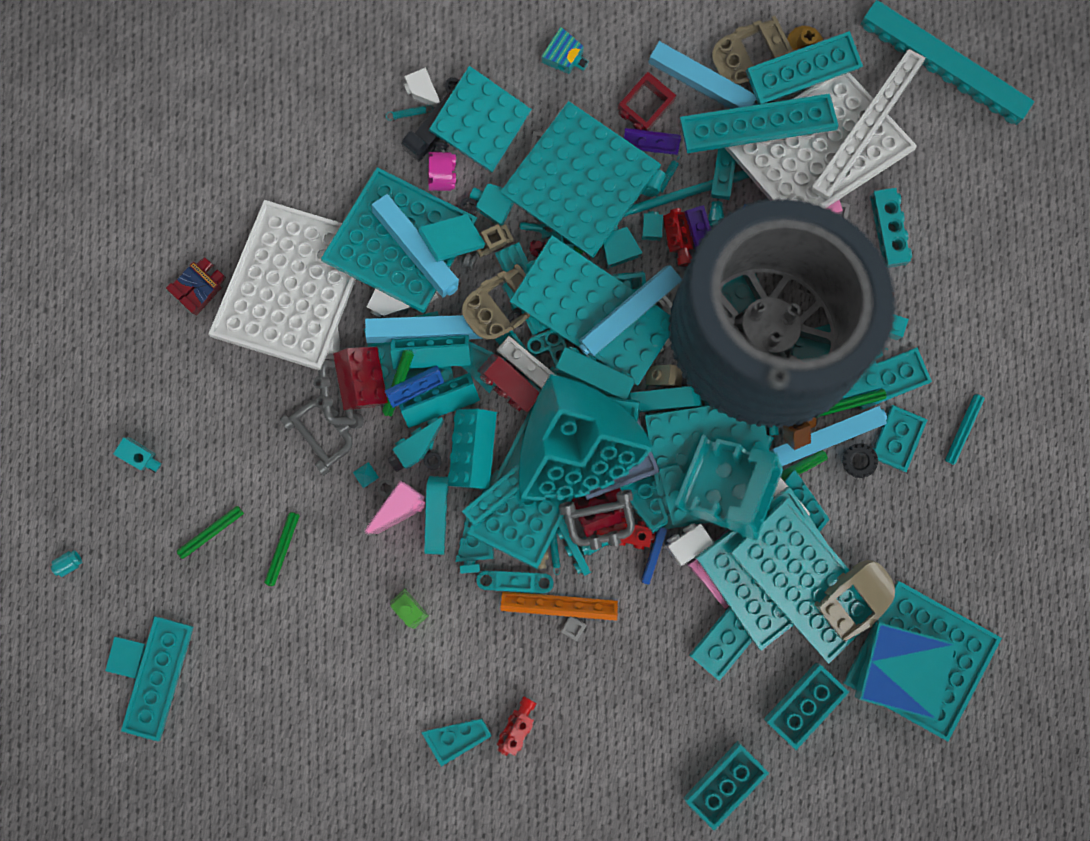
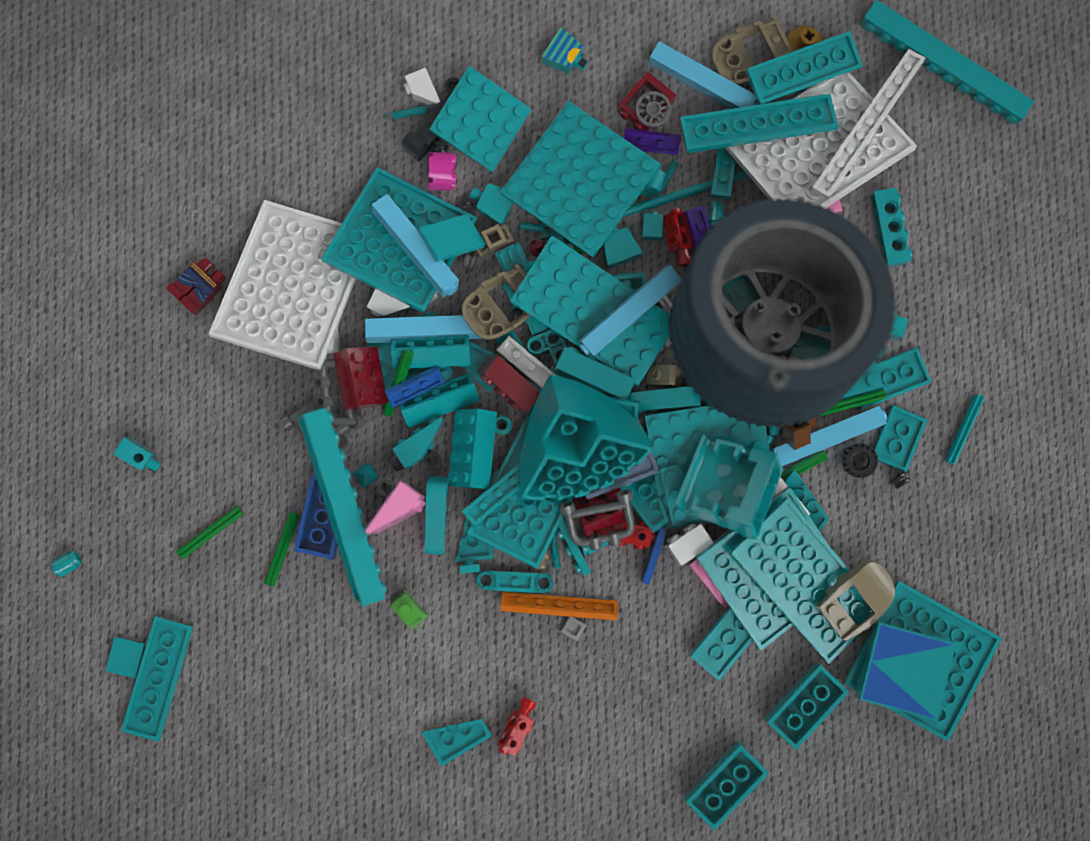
(315, 529): none -> blue brick
(341, 506): none -> teal piece
(503, 419): none -> teal brick
(653, 109): none -> flat silver wheel
(900, 480): none -> black bush

